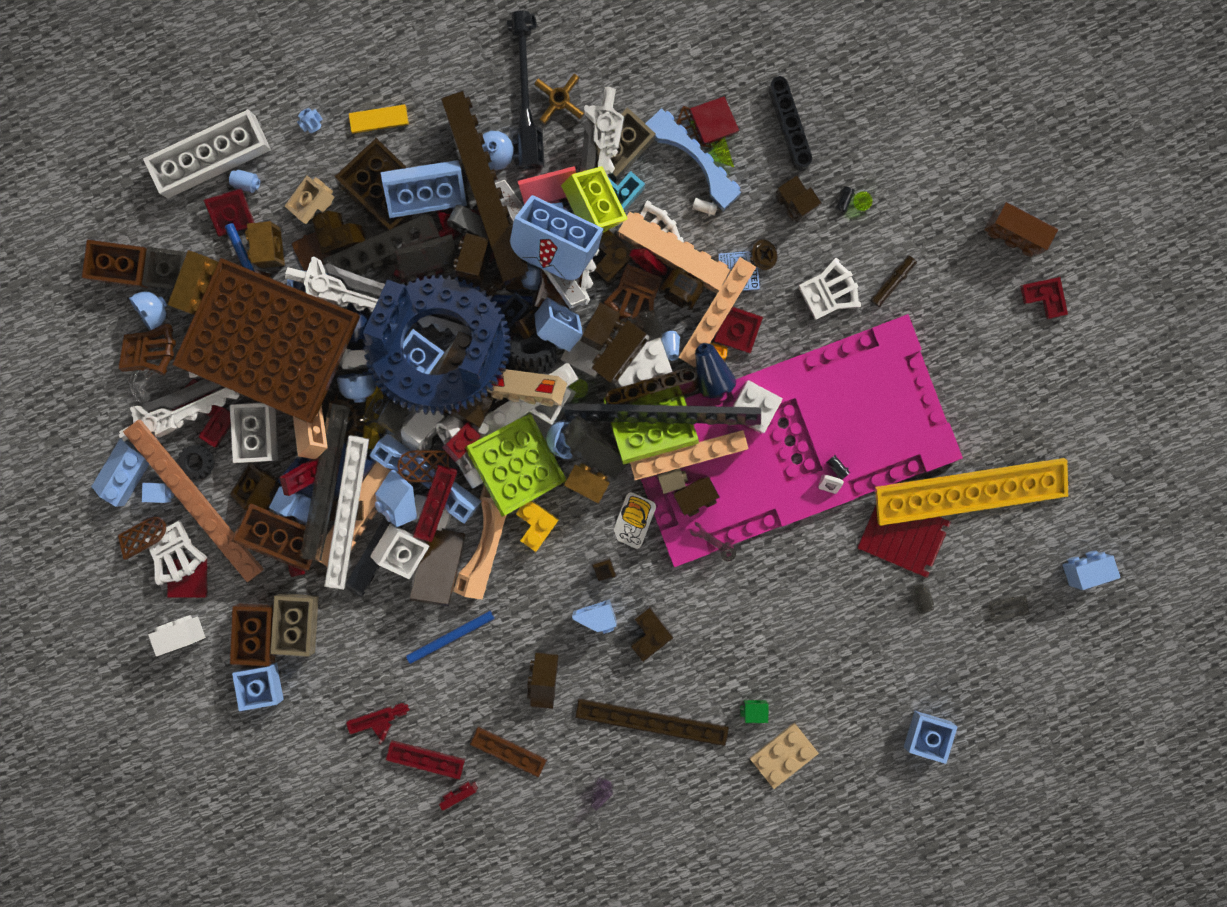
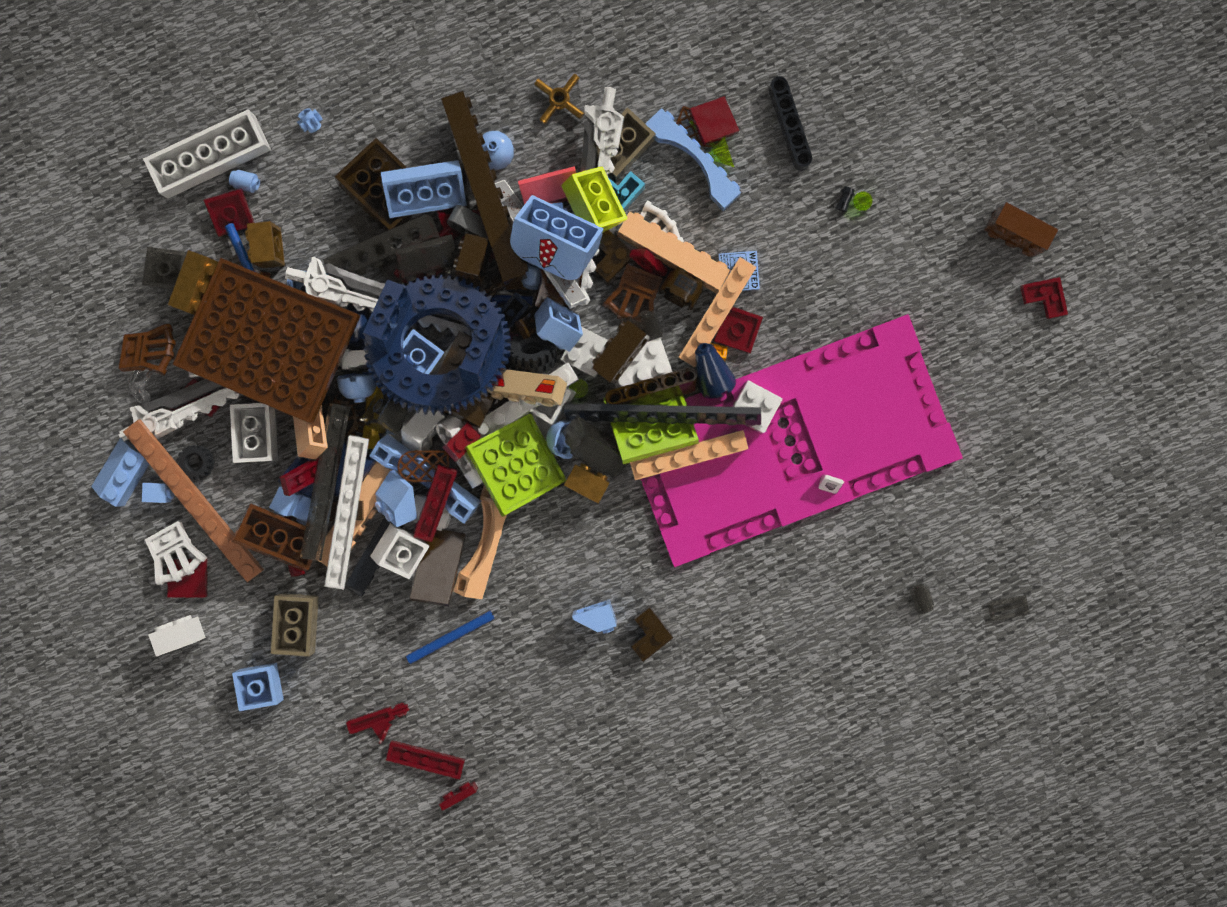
(114, 263): reddish brown brick -> none
(140, 548): reddish brown window -> none
(149, 308): light blue cylinder -> none
(217, 427): dark red plate -> none
(252, 635): reddish brown brick -> none
(255, 487): dark brown slope -> none
(307, 248): reddish brown piece -> none
(308, 198): tan plate -> none
(333, 234): dark brown brick -> none
(378, 119): yellow tile -> none
(508, 752): reddish brown tile -> none
(528, 136): black bar -> none
(541, 524): yellow brick -> none
(543, 680): dark brown brick -> none
(599, 796): clear purple bracket -> none
(601, 325): dark brown brick -> none
(604, 569): dark brown panel -> none
(634, 520): sticker -> none
(652, 722): dark brown tile -> none
(671, 344): light blue cone -> none
(672, 480): dark tan brick -> none
(695, 496): dark brown brick -> none
(705, 206): white pin -> none
(725, 555): clear smoke brick -> none
(755, 711): green brick -> none
(770, 255): dark brown gear -> none
(784, 755): tan plate -> none
(797, 199): dark brown brick -> none
(819, 297): white plate -> none
(838, 467): black pin -> none
(895, 279): dark brown pin -> none
(905, 543): dark red door -> none
(930, 737): light blue brick -> none
(972, 491): yellow plate -> none
(1091, 570): light blue brick -> none

